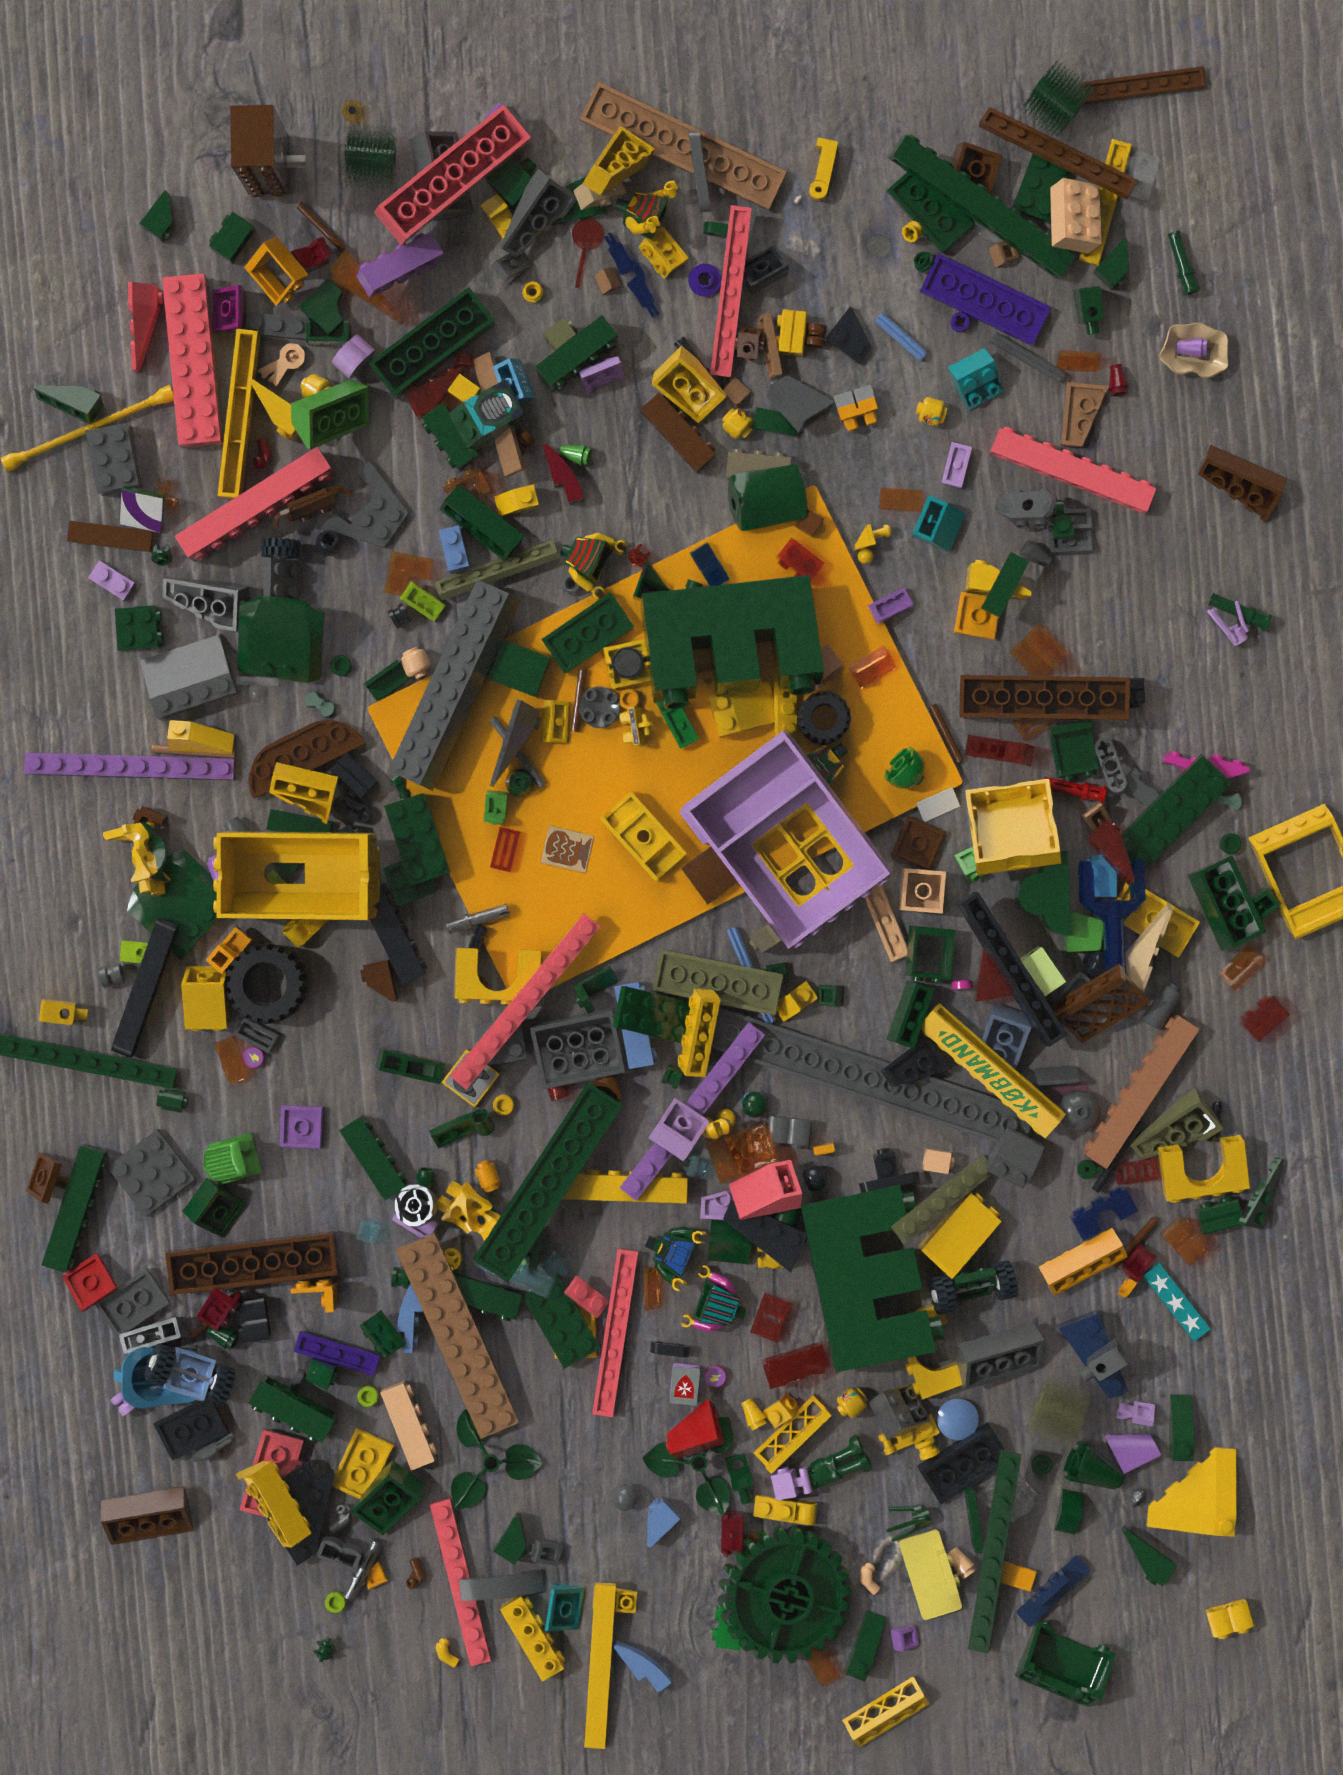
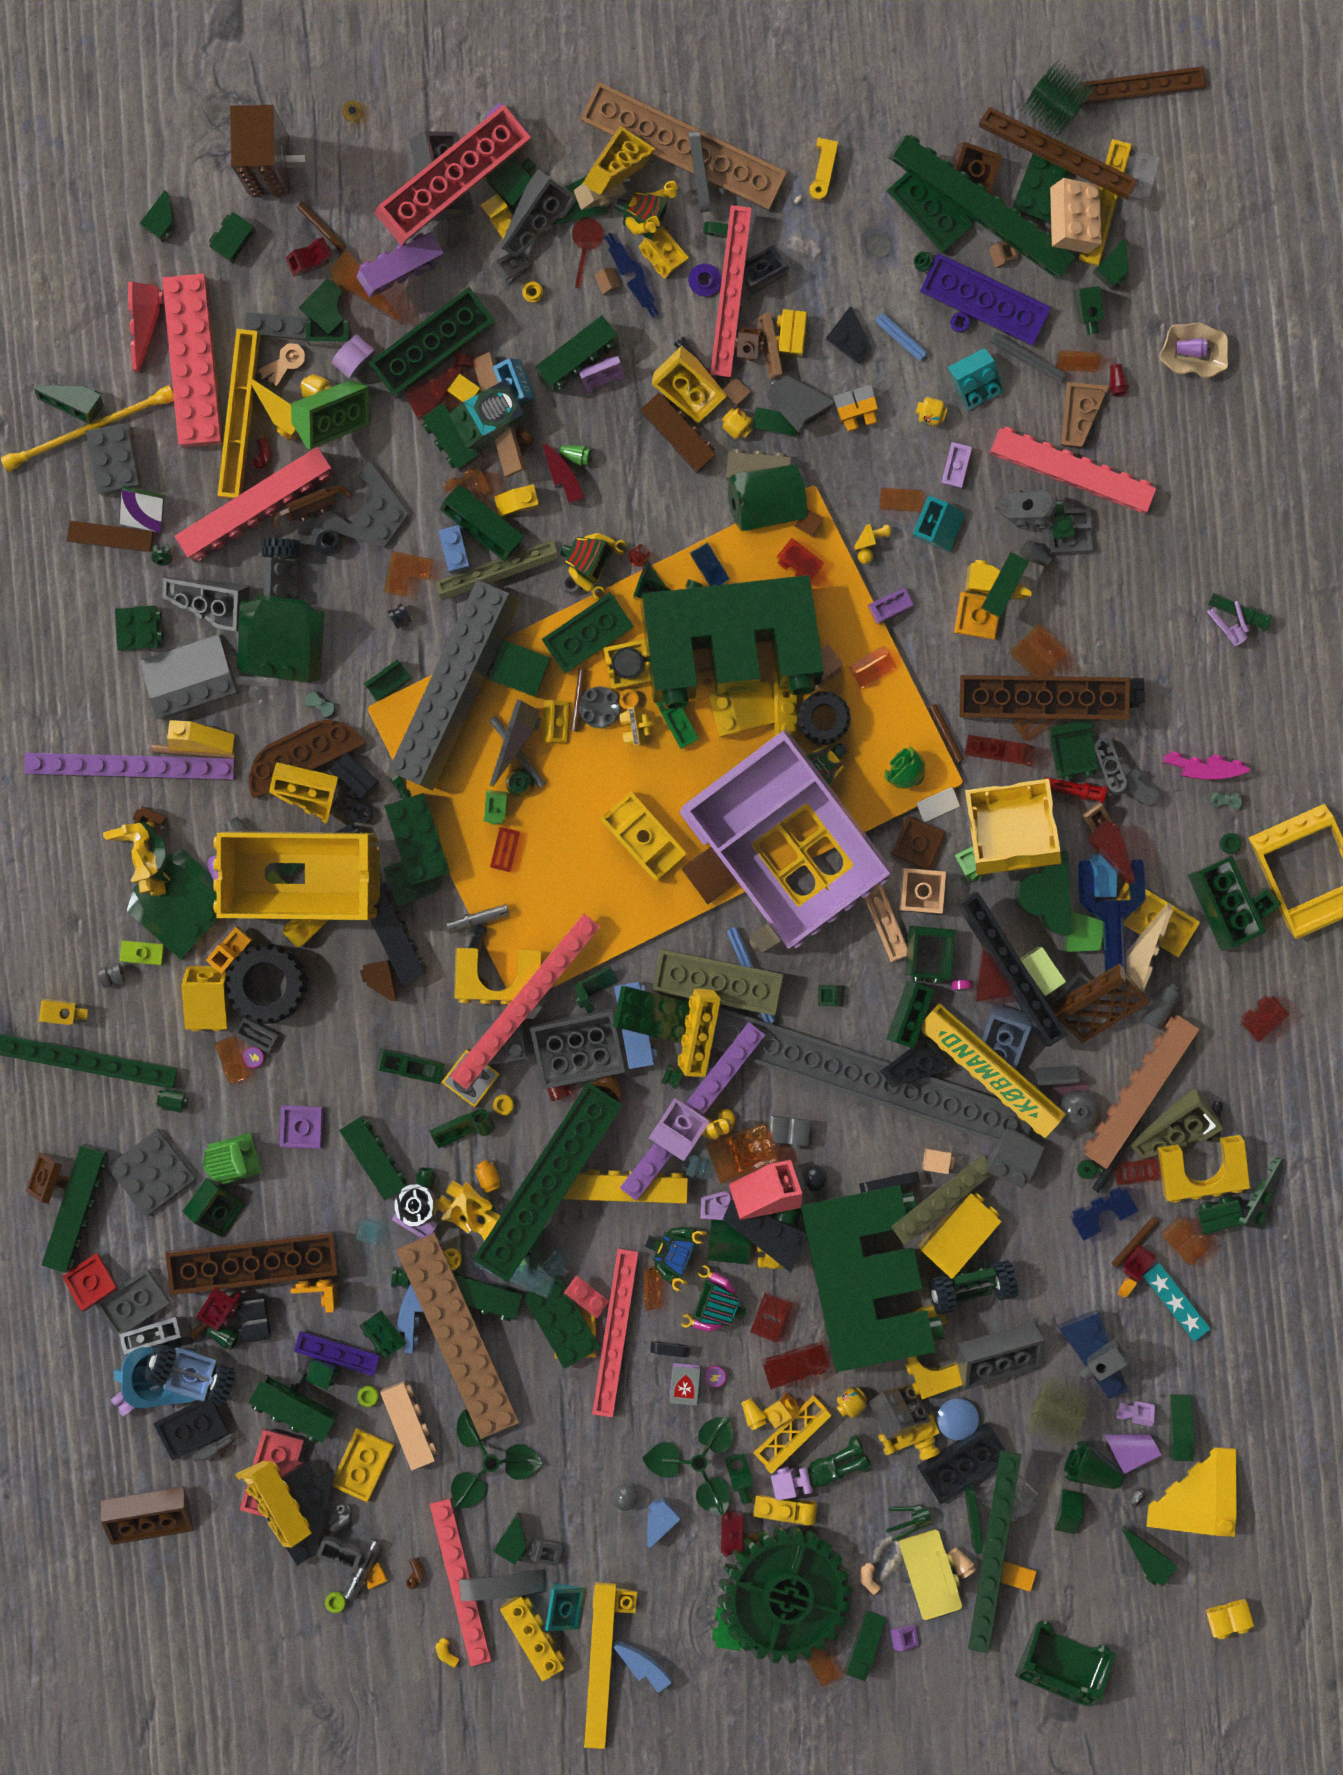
(111, 580): lavender plate -> none
(145, 987): black beam -> none
(168, 500): clear orange arm -> none
(229, 309): magenta slope -> none
(265, 278): light orange window -> none
(289, 822): dark green tile -> none
(324, 1650): dark green wheel -> none
(340, 665): dark green tile -> none
(378, 158): dark green piece -> none
(388, 1498): dark green slope -> none
(415, 662): light nougat head -> none
(422, 601): lime plate -> none
(559, 333): olive brick -> none
(567, 849): sticker -> none
(695, 1432): red slope -> none
(754, 1104): dark green piece -> none
(779, 968): dark green tile -> none
(795, 1001): yellow slope -> none
(815, 335): reddish brown wheel -> none
(823, 1149): light orange tile -> none
(885, 1163): black bracket -> none
(889, 1718): yellow fence -> none
(916, 227): yellow bush -> none
(1041, 1464): dark green plate -> none
(1052, 1591): dark blue bracket -> none
(1083, 1261): light orange brick -> none
(1094, 963): black head -> none
(1174, 810): dark green plate -> none
(1185, 273): dark green pin -> none
(1241, 967): clear orange slope -> none
(1243, 481): reddish brown wedge -> none

